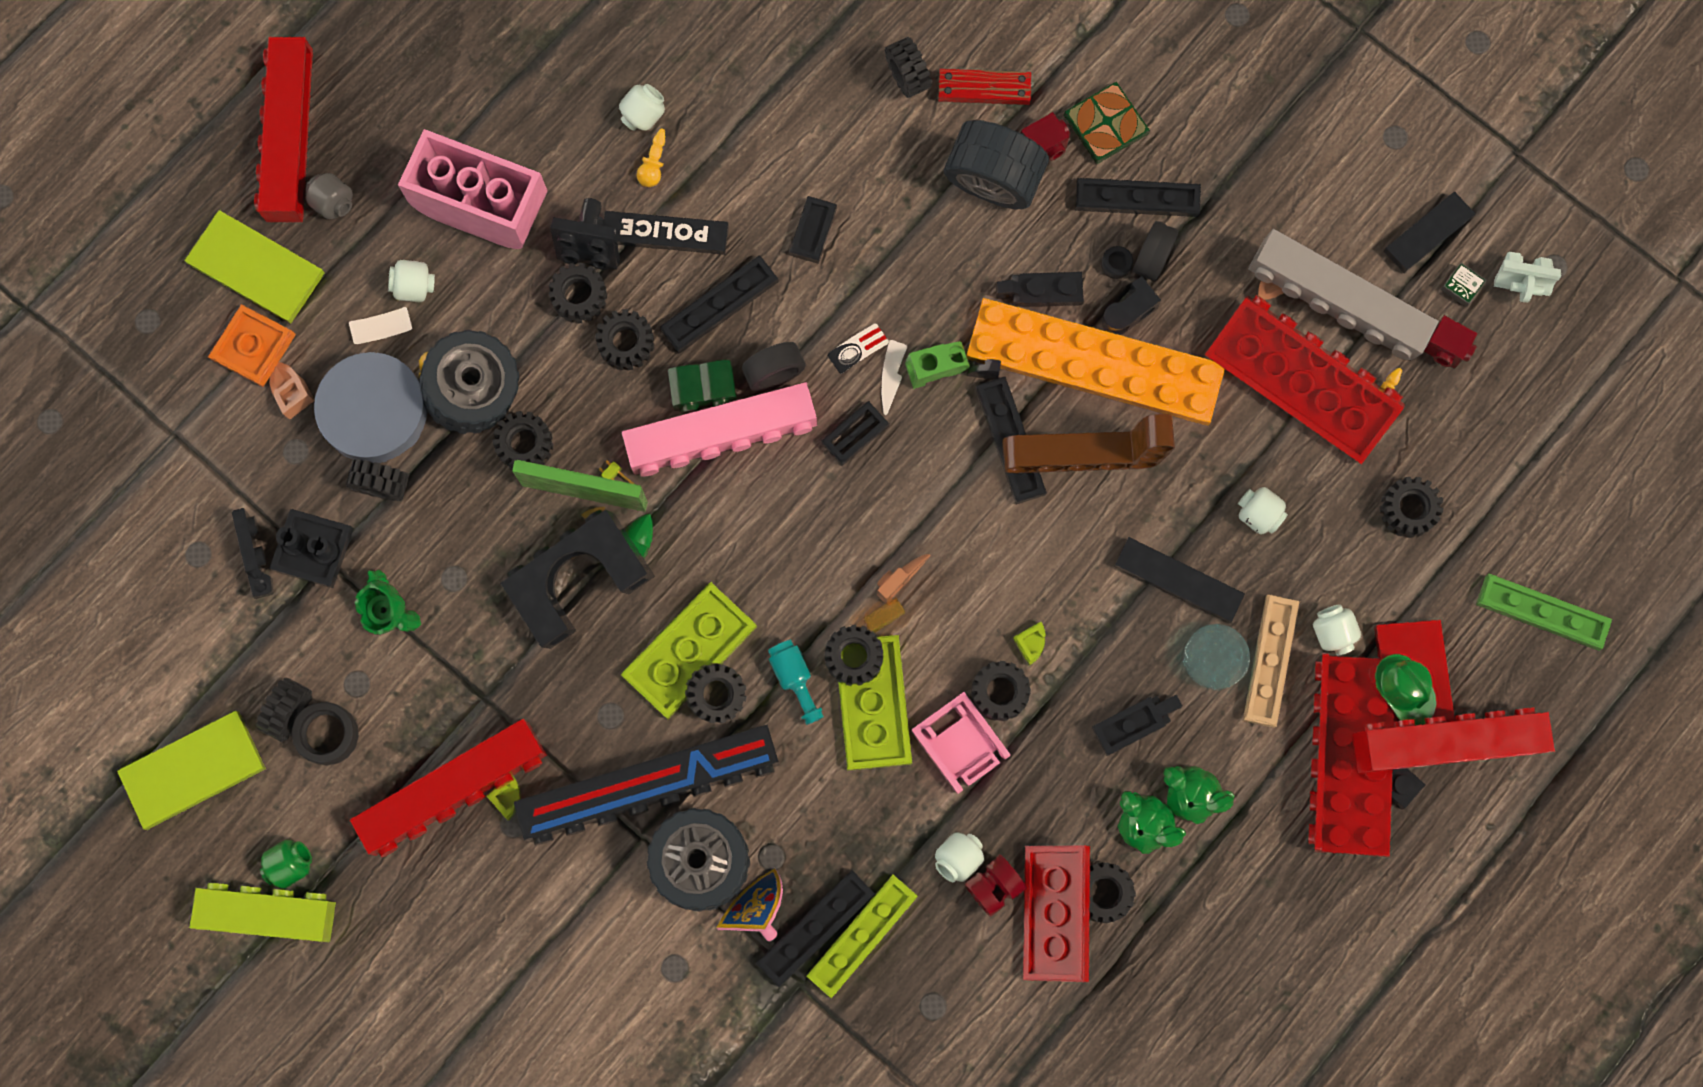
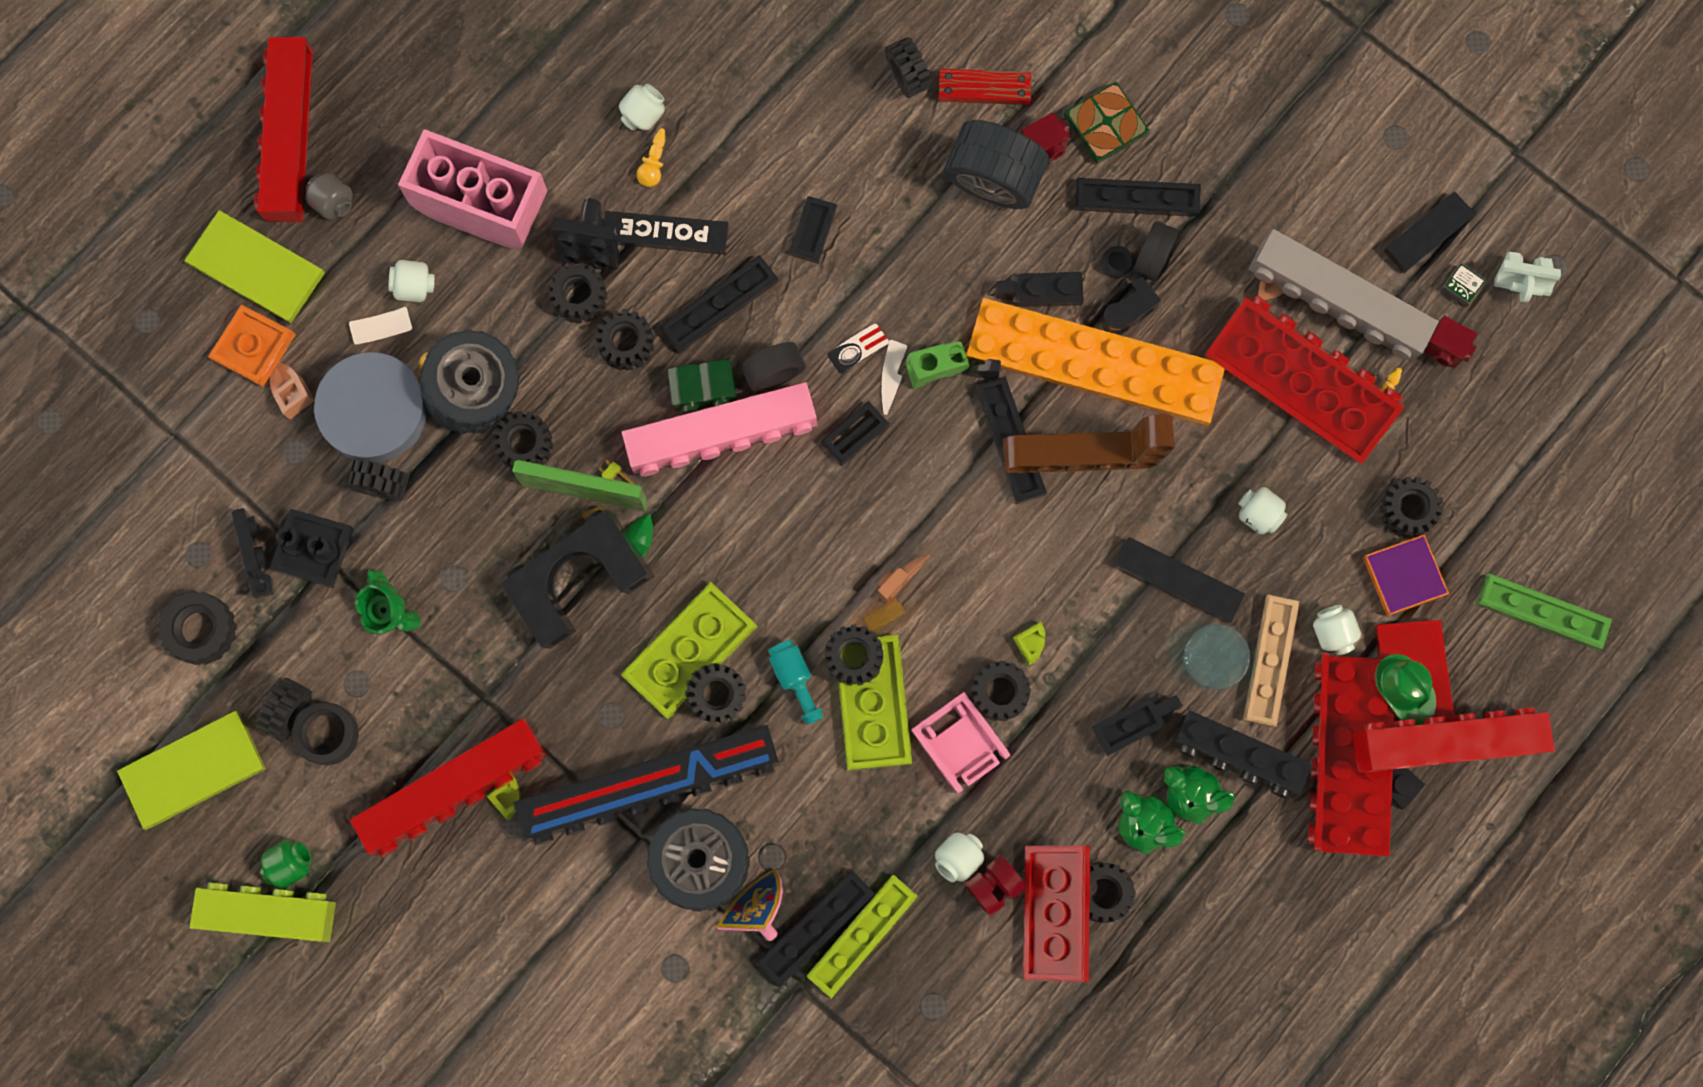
(183, 607): none -> black tyre
(1242, 754): none -> black brick
(1405, 575): none -> dark purple tile

